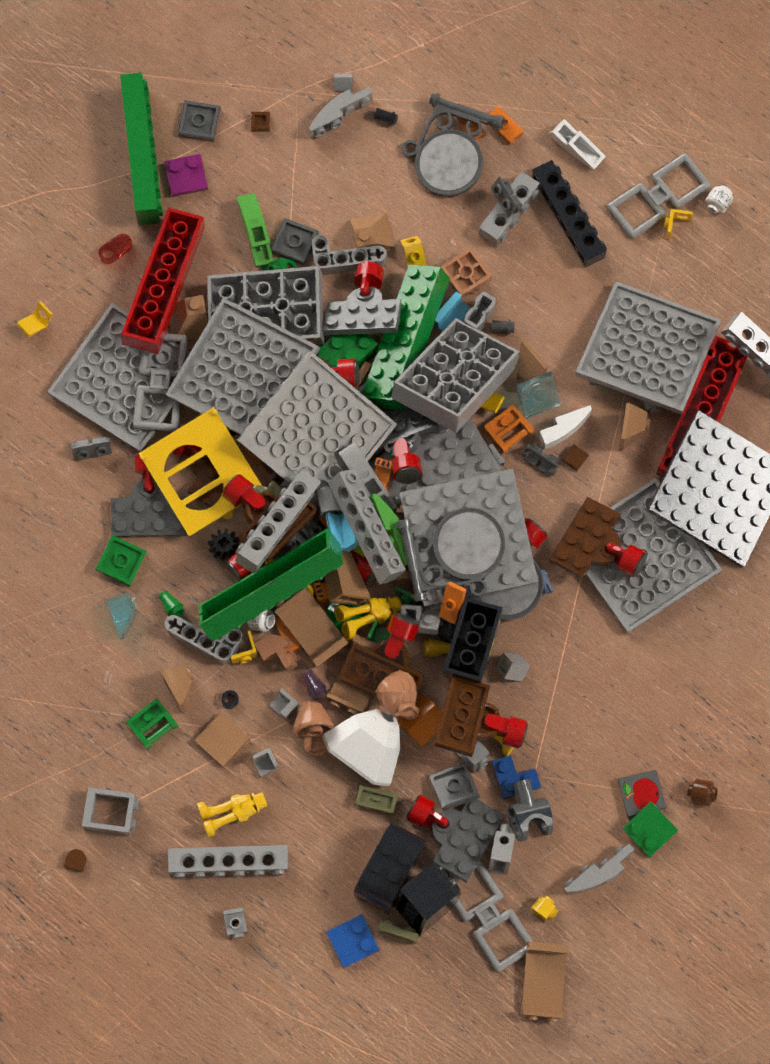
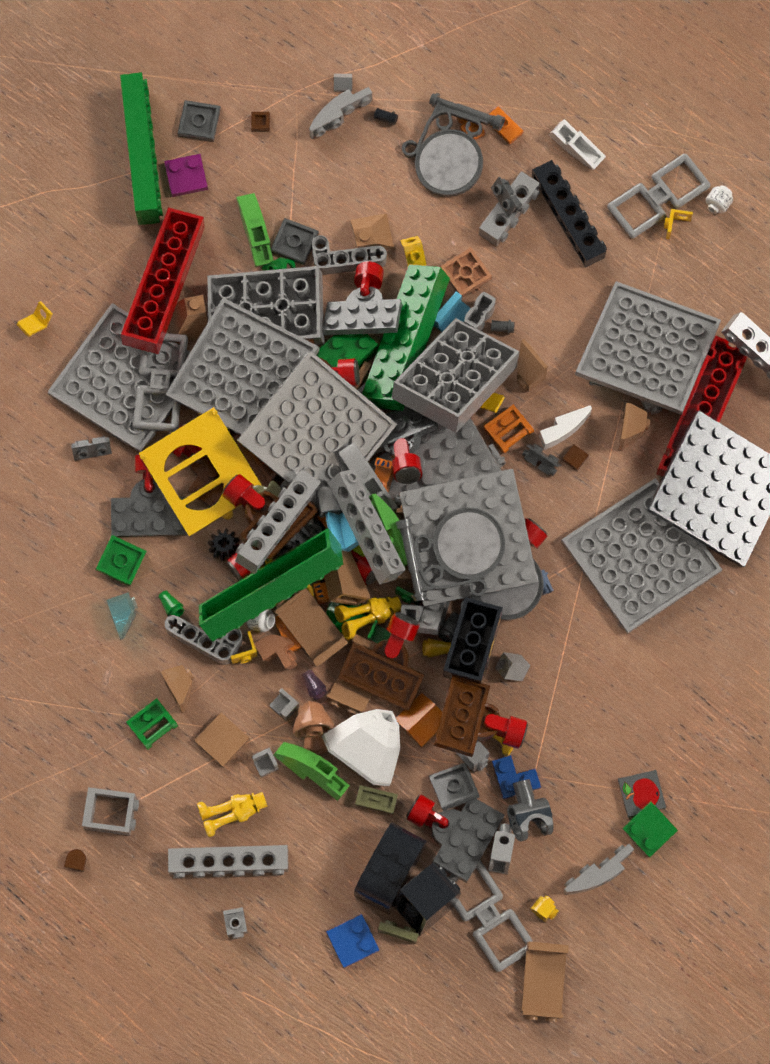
(118, 245): clear red piece -> none
(224, 697): black bush -> none
(309, 764): none -> bright green slope
(398, 695): nougat head -> none
(452, 602): orange plate -> none
(538, 395): clear light blue plate -> none
(593, 541): reddish brown plate -> none
(702, 792): reddish brown head -> none

